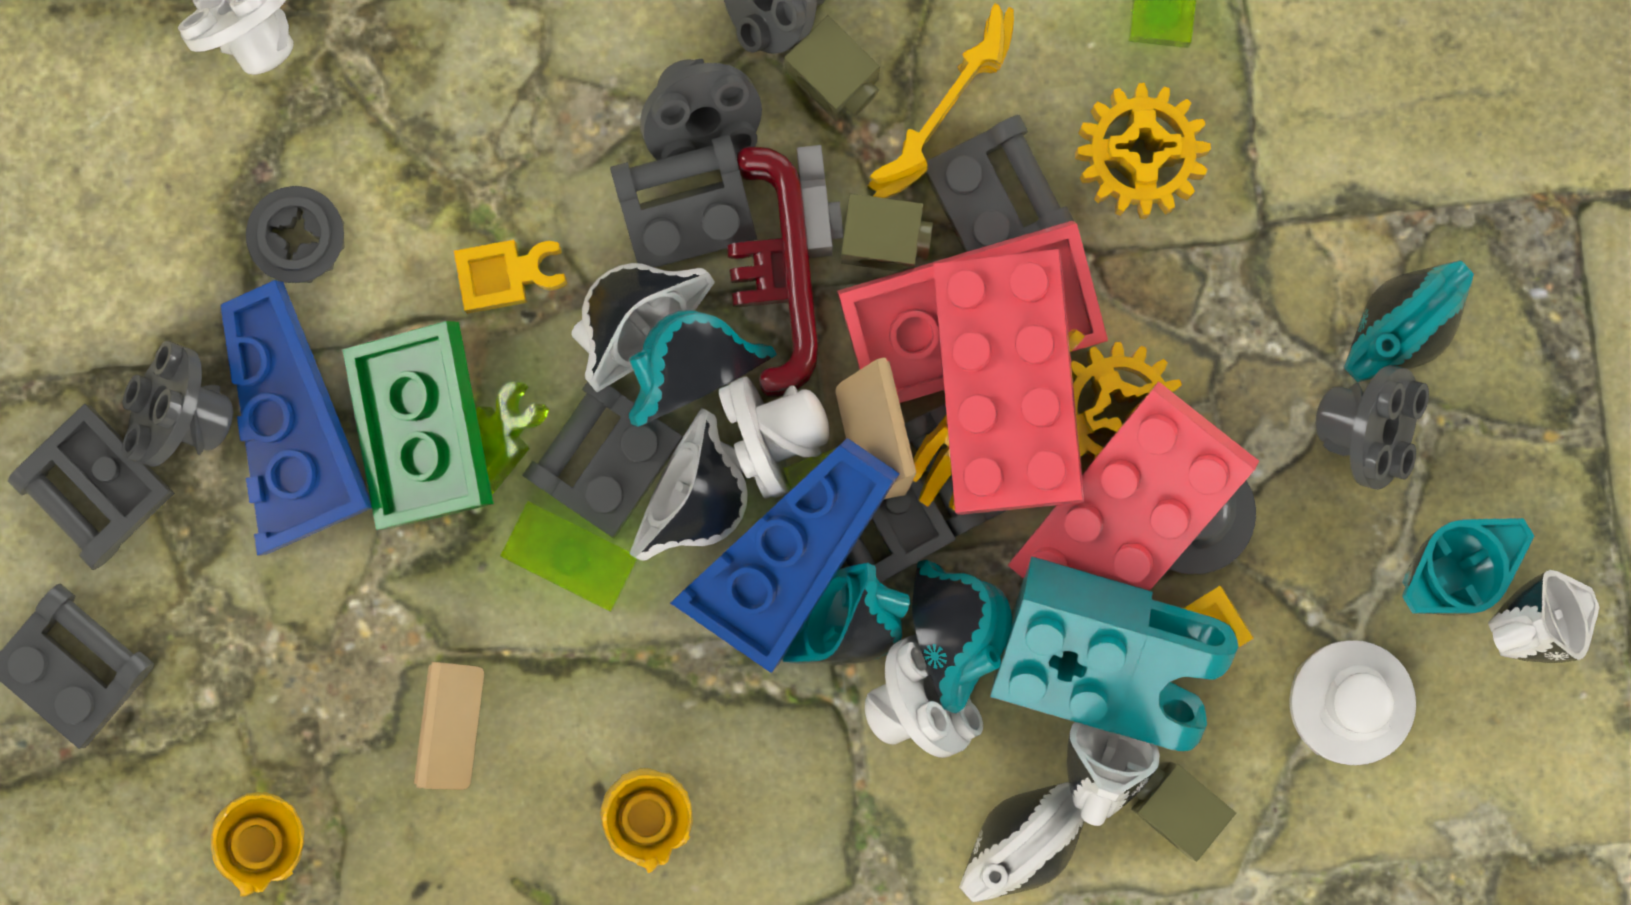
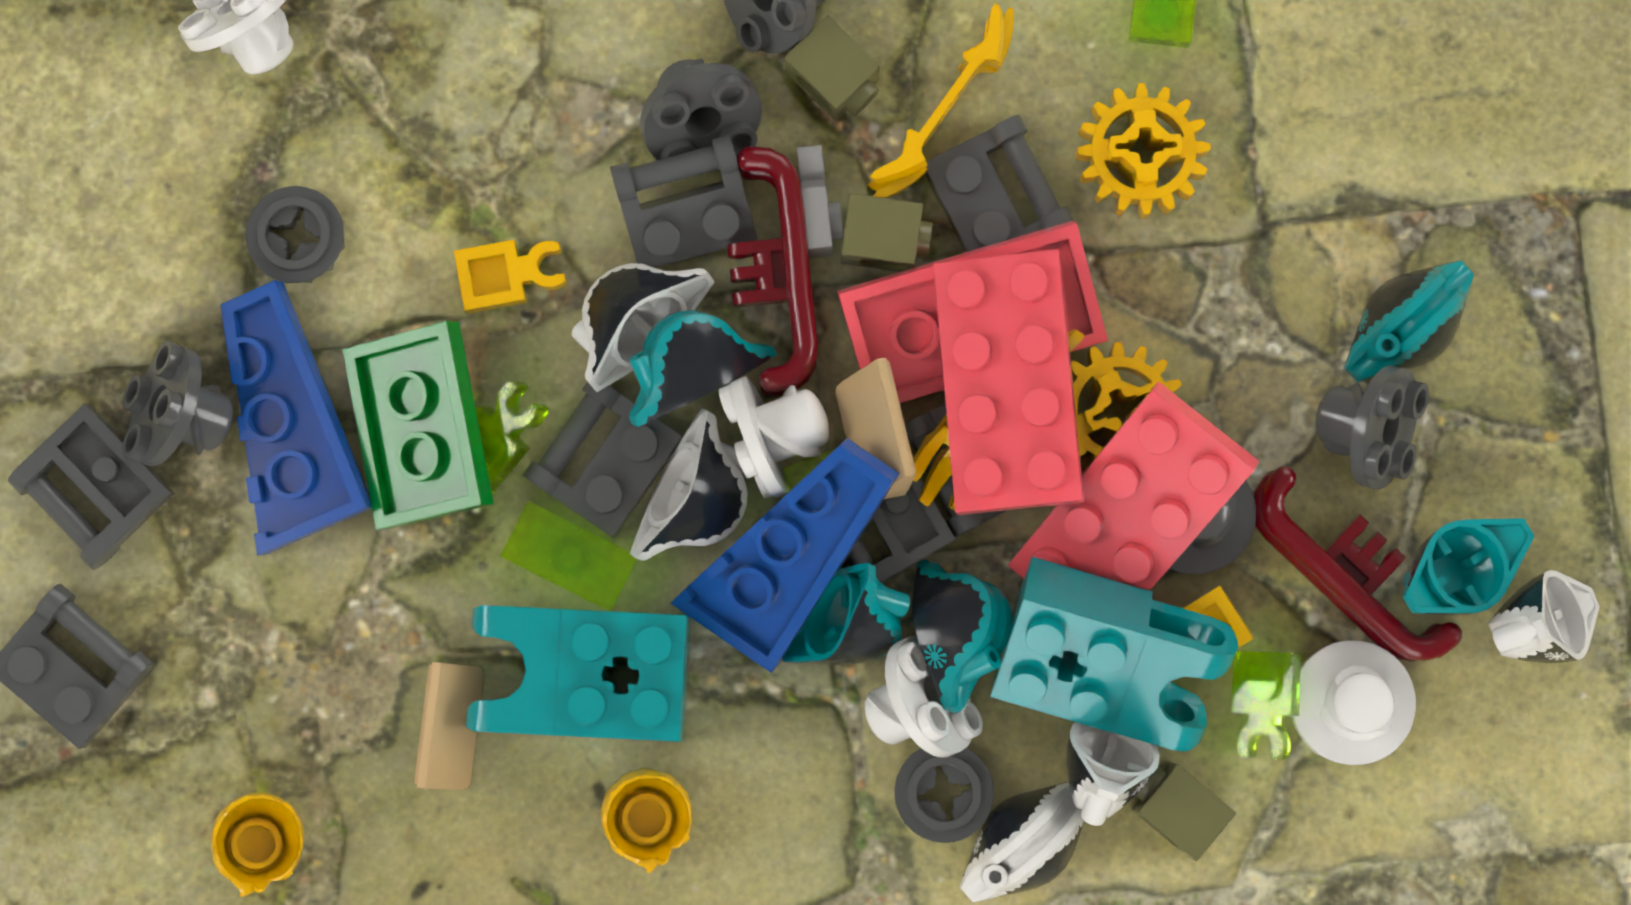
(568, 669): none -> teal brick
(927, 817): none -> dark grey gear
(1265, 689): none -> clear neon green plate
(1347, 573): none -> dark red piece

